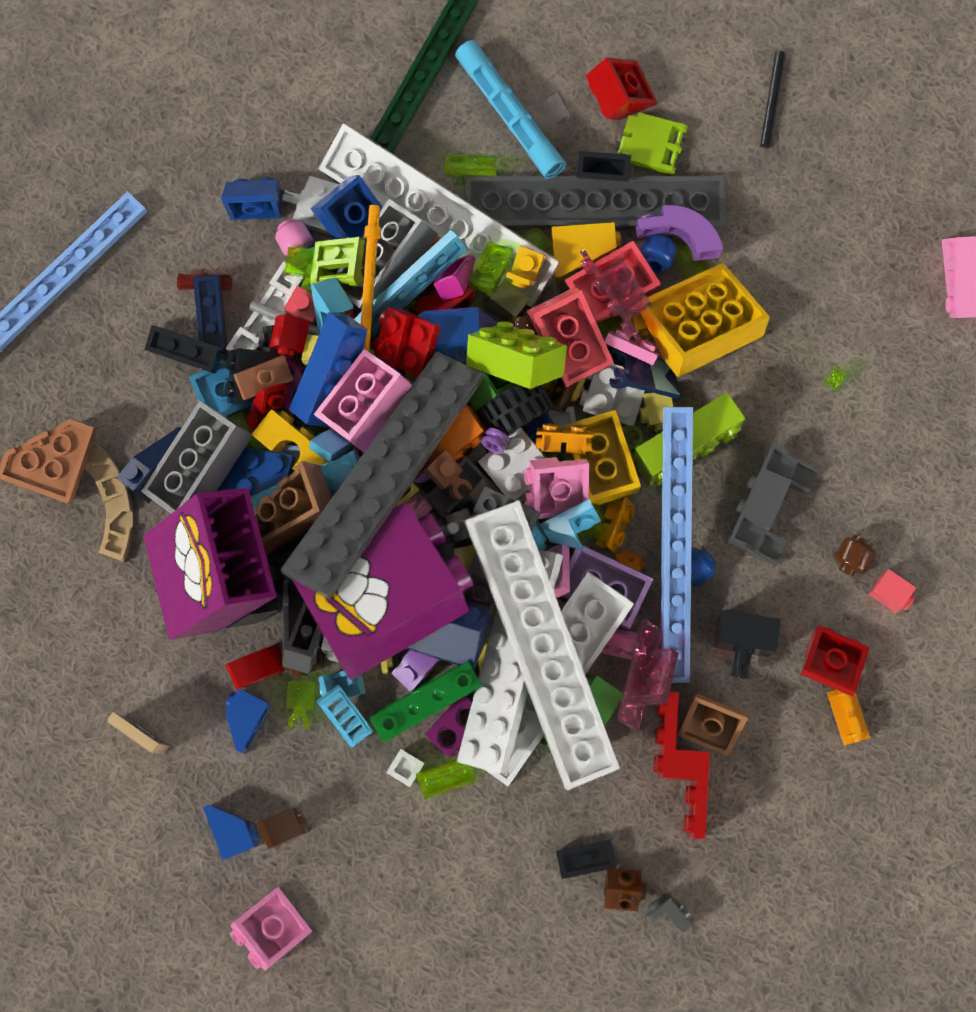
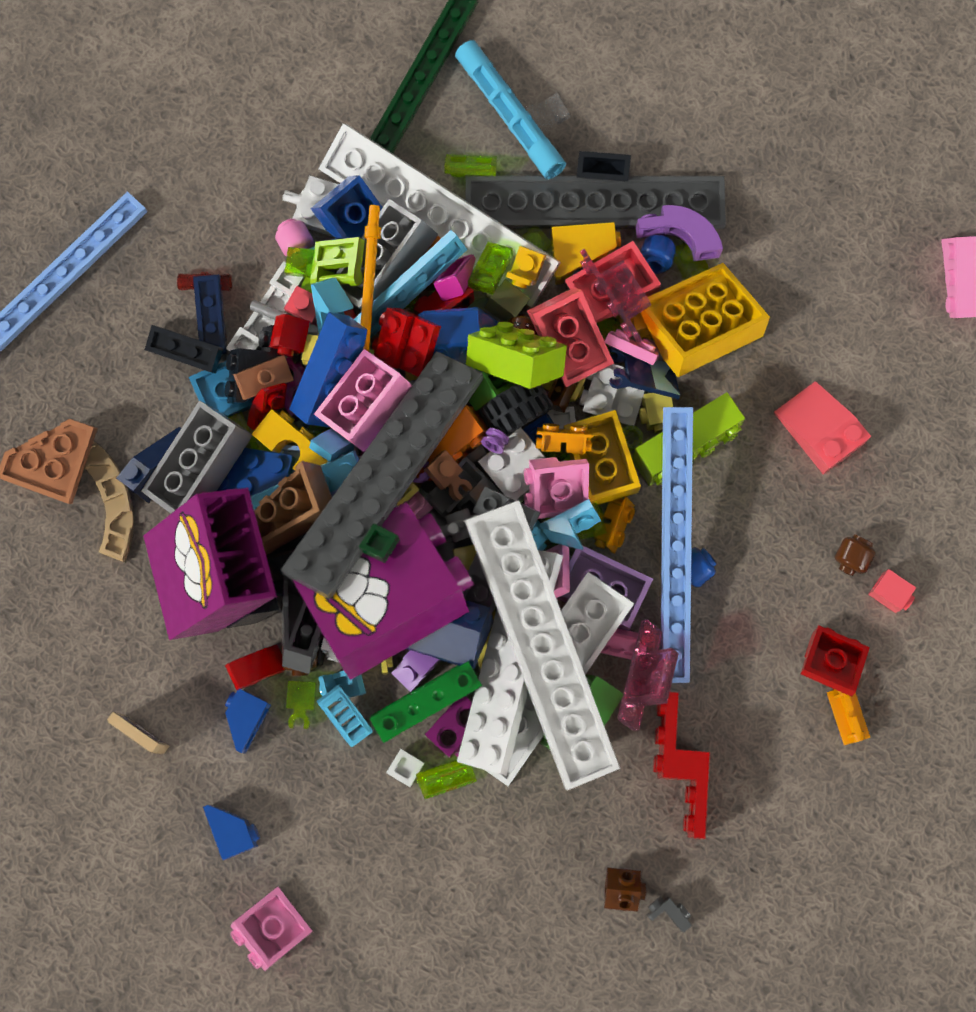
(253, 199): blue slope -> none
(282, 827): reddish brown slope -> none
(379, 543): none -> dark green plate
(586, 859): black plate -> none
(620, 88): red slope -> none
(630, 560): orange plant -> none
(652, 142): lime plate -> none
(712, 724): medium nougat slope -> none
(746, 636): black brick -> none
(766, 494): dark grey bracket -> none
(772, 99): black bar -> none
(822, 426): none -> coral slope
(835, 378): clear neon green bush -> none

